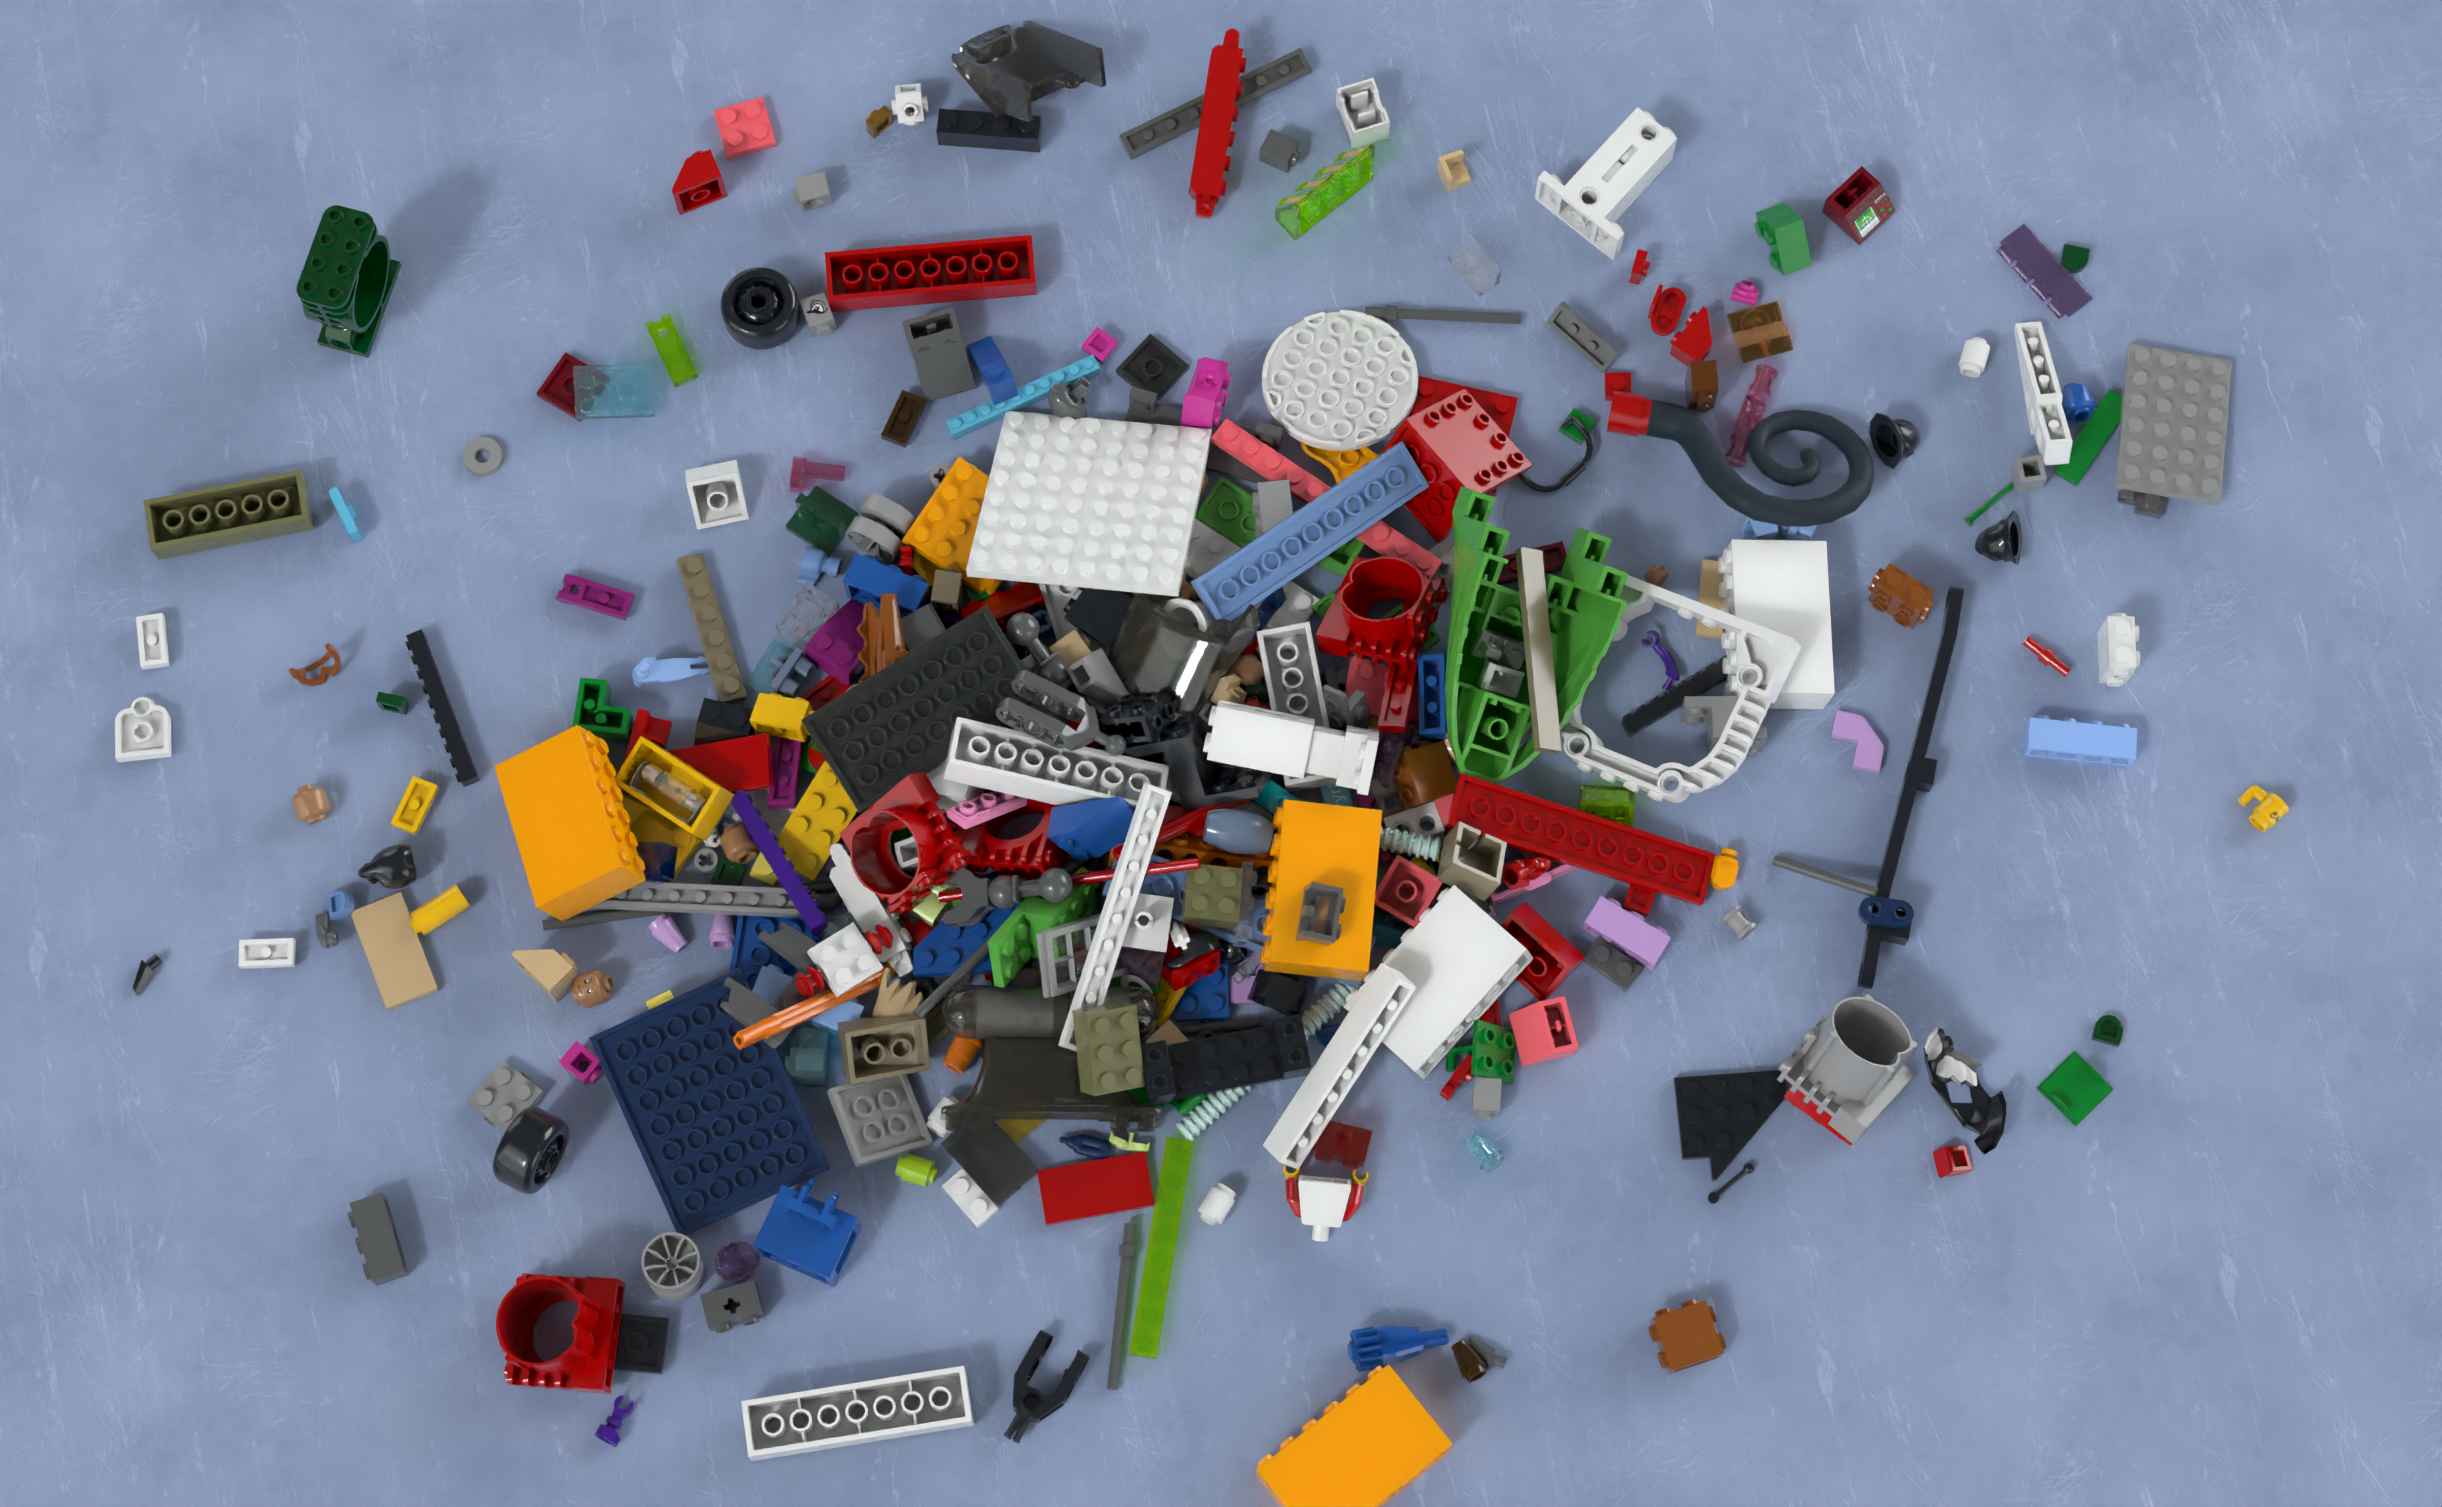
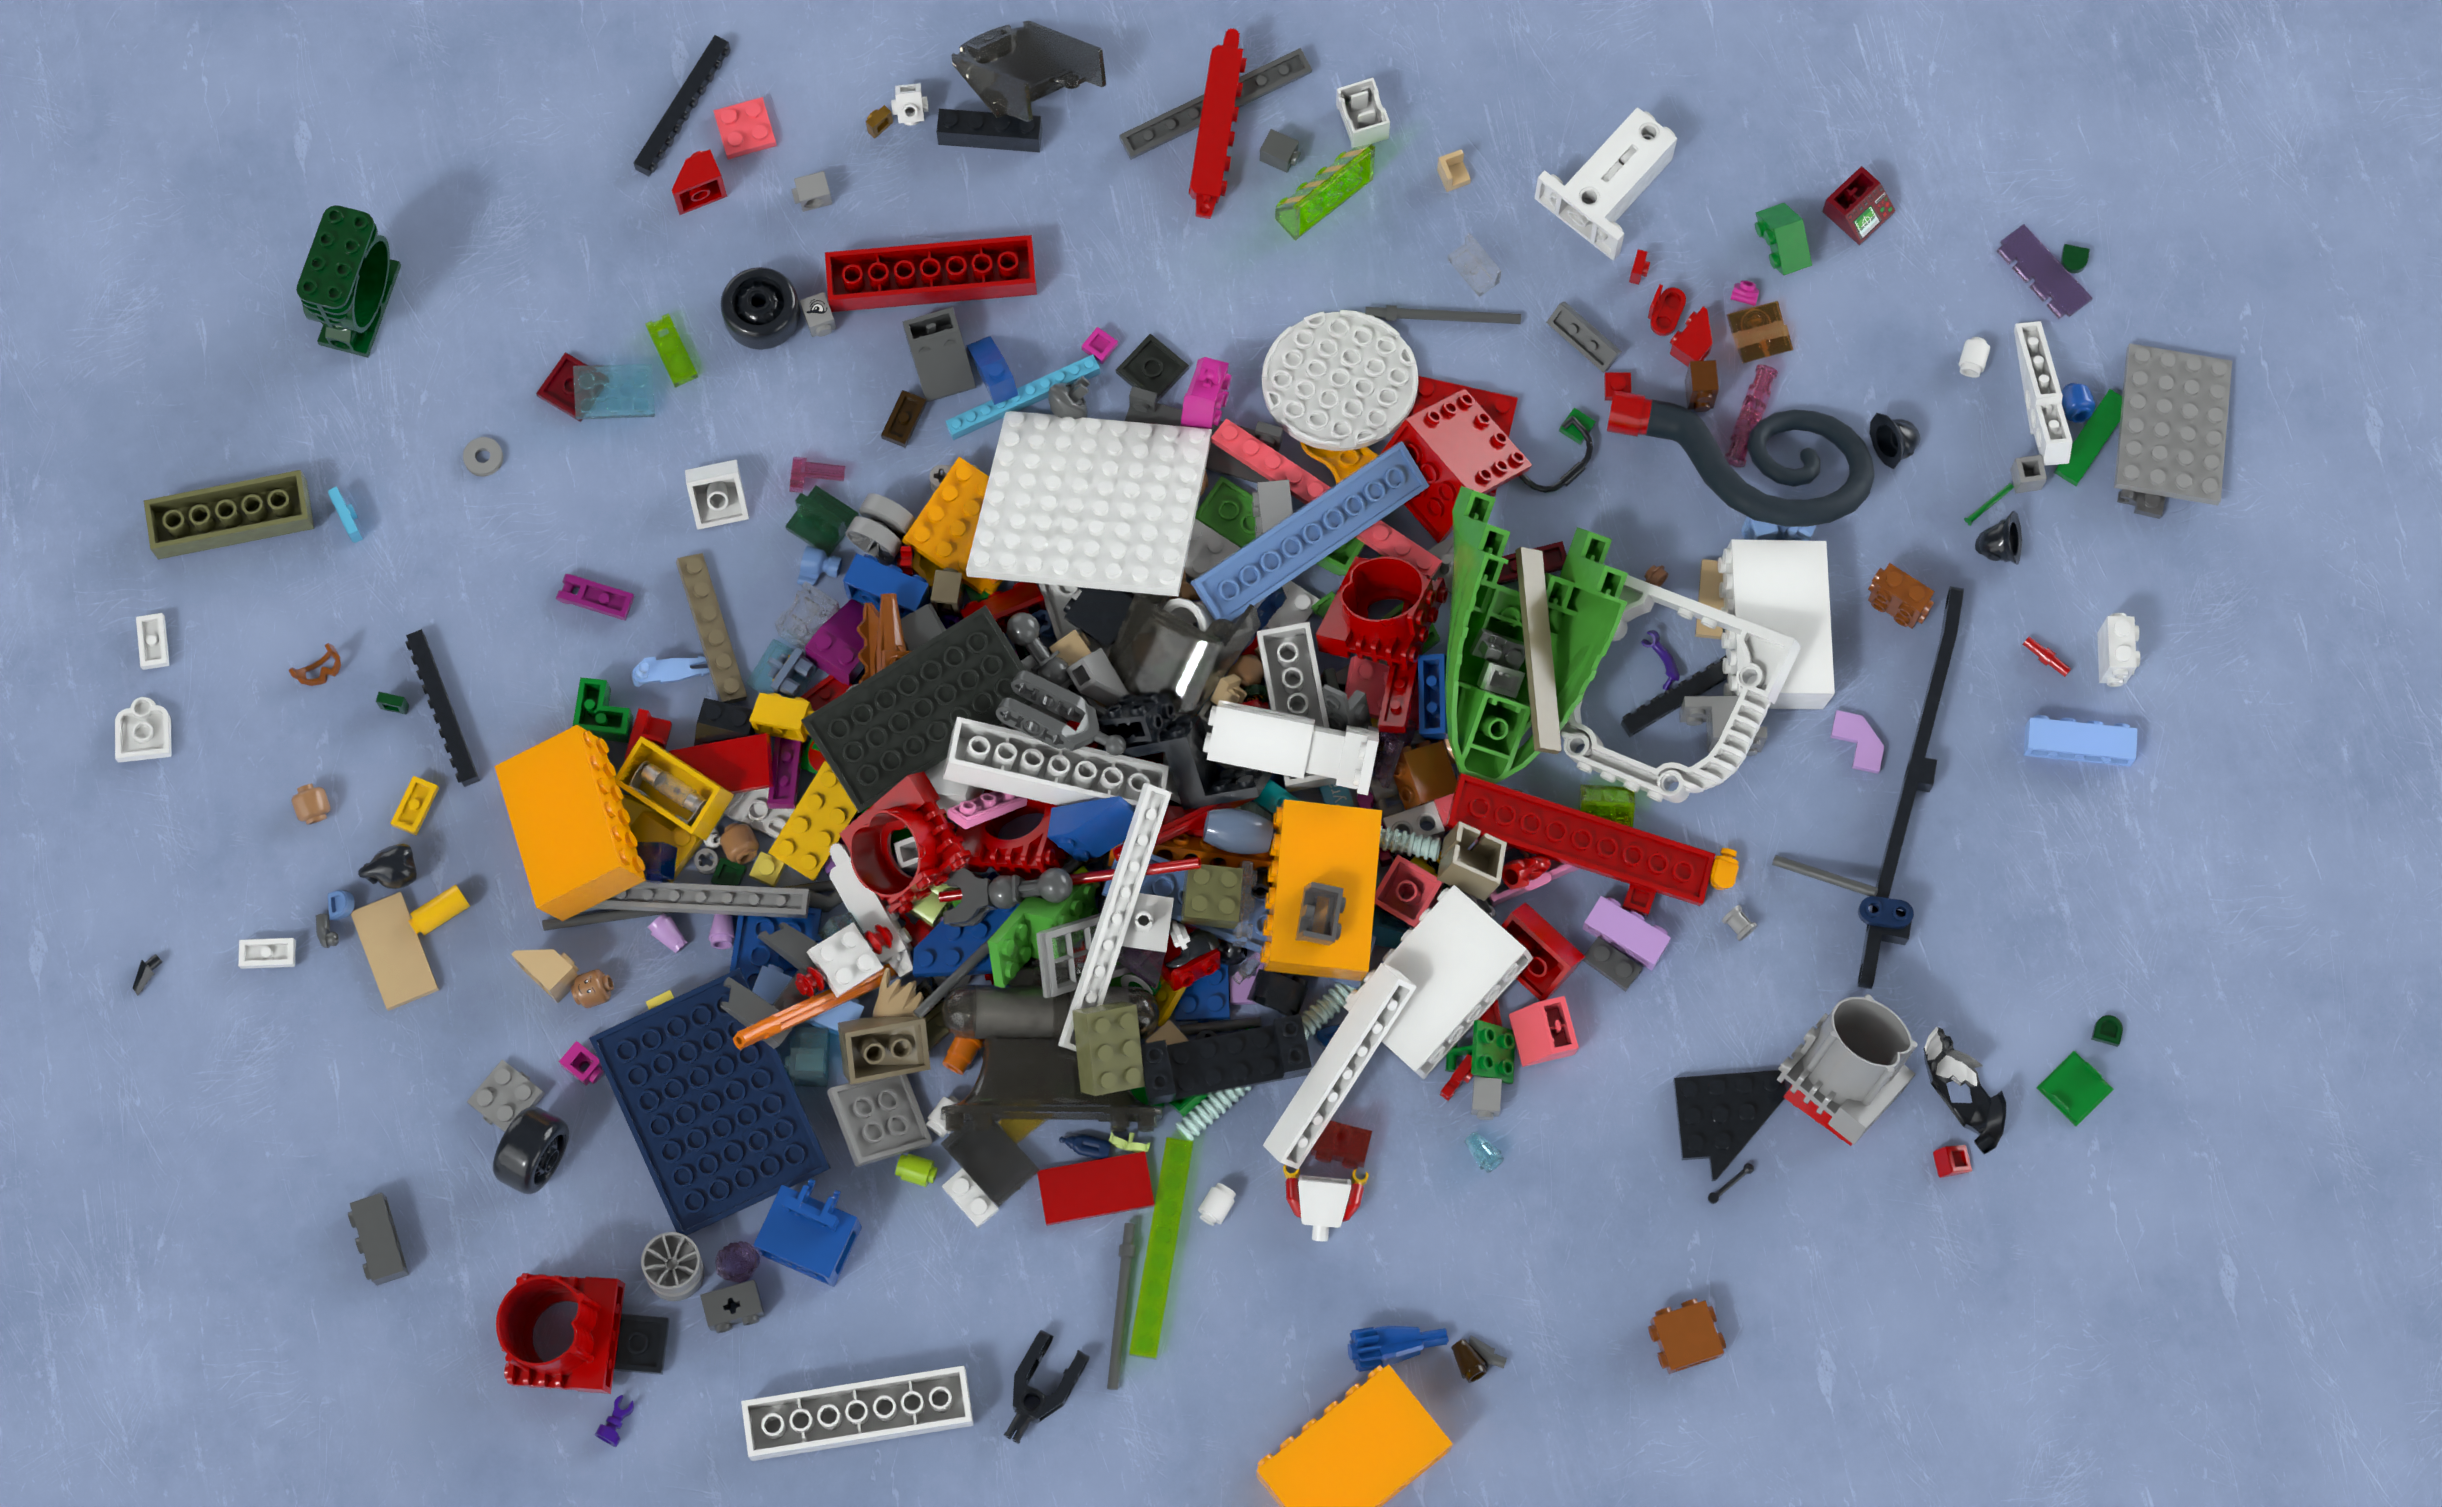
(682, 105): none -> black piece
(779, 864): dark purple piece -> none
(2269, 809): yellow piece -> none

